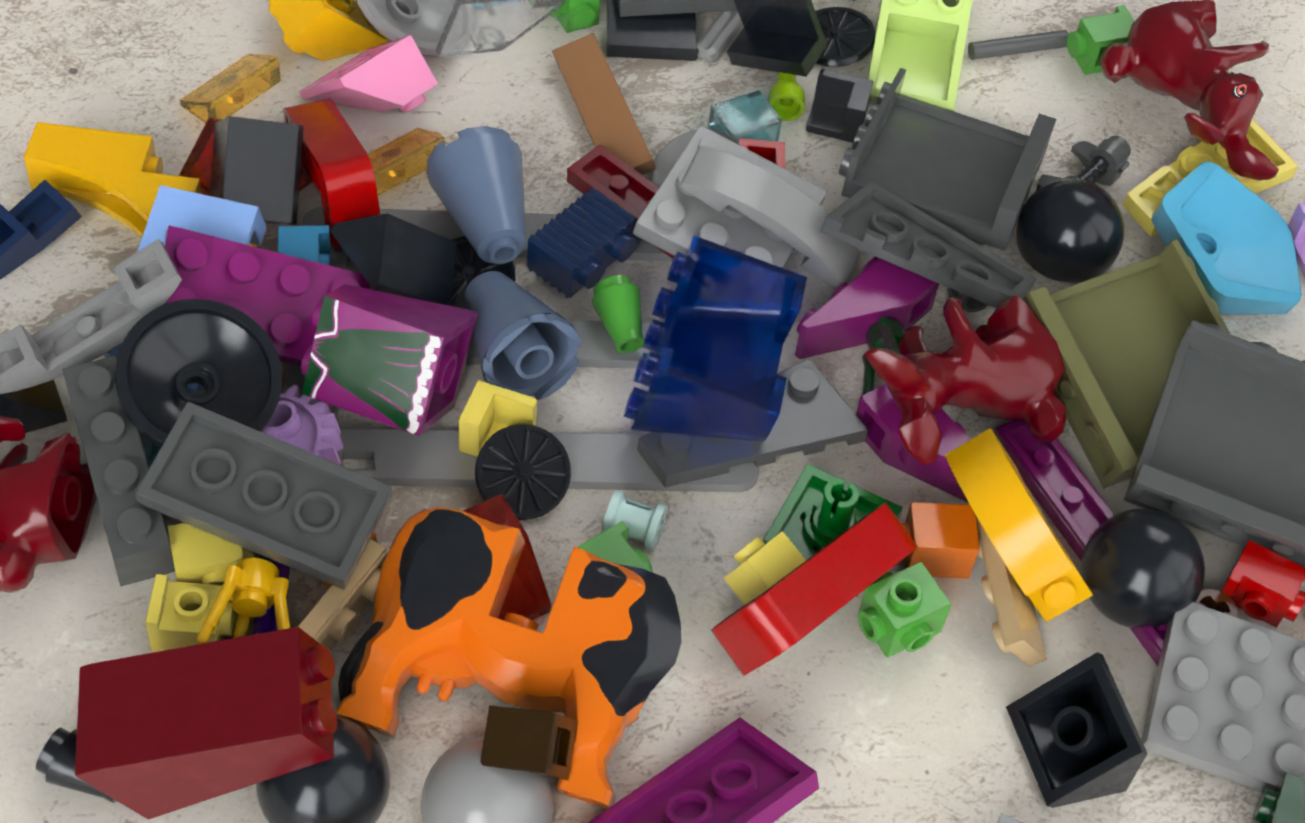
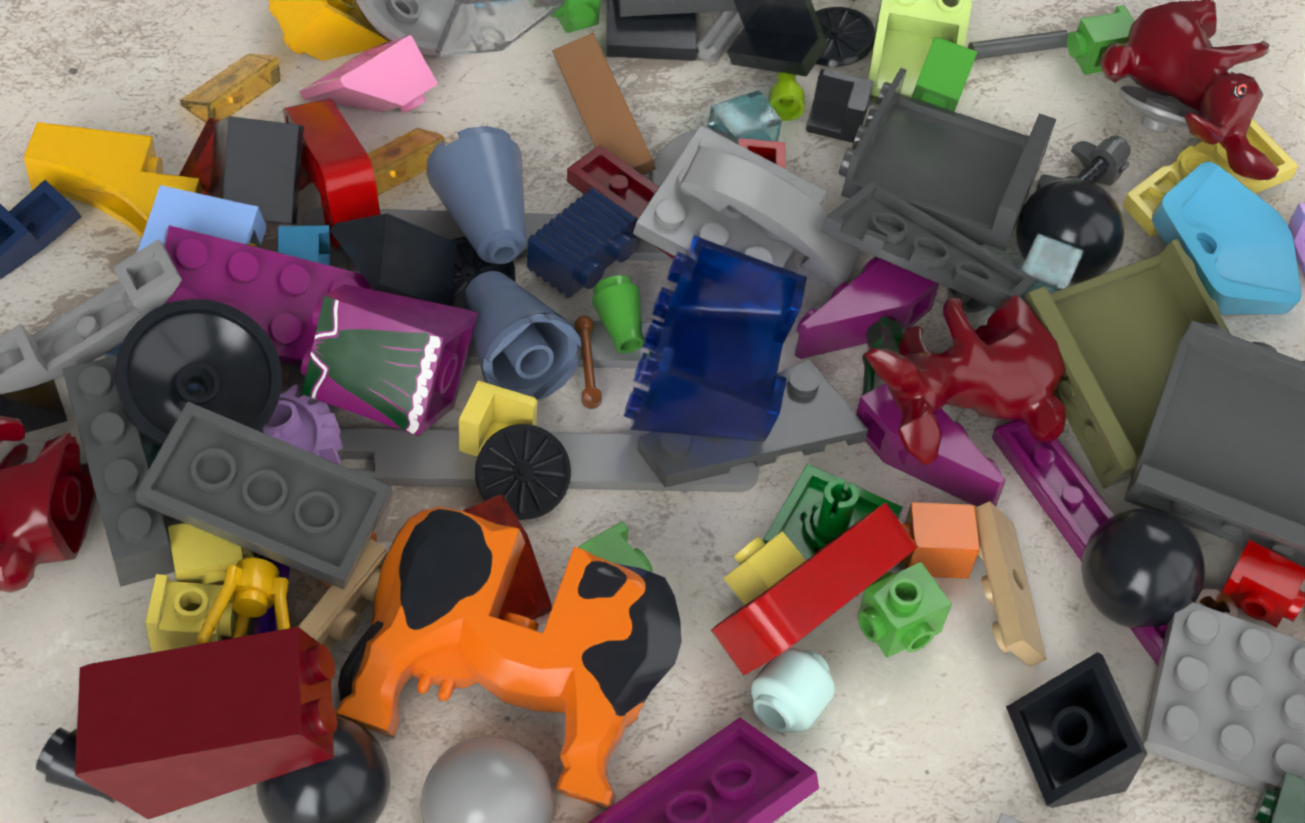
(529, 741): dark brown panel -> none
(591, 395): none -> dark orange hinge
(643, 521): light aqua bush -> none
(792, 690): none -> light aqua head
(944, 74): none -> bright green panel
(1017, 525): yellow arch -> none
(1052, 263): none -> clear light blue brick
(1157, 109): none -> light grey dish

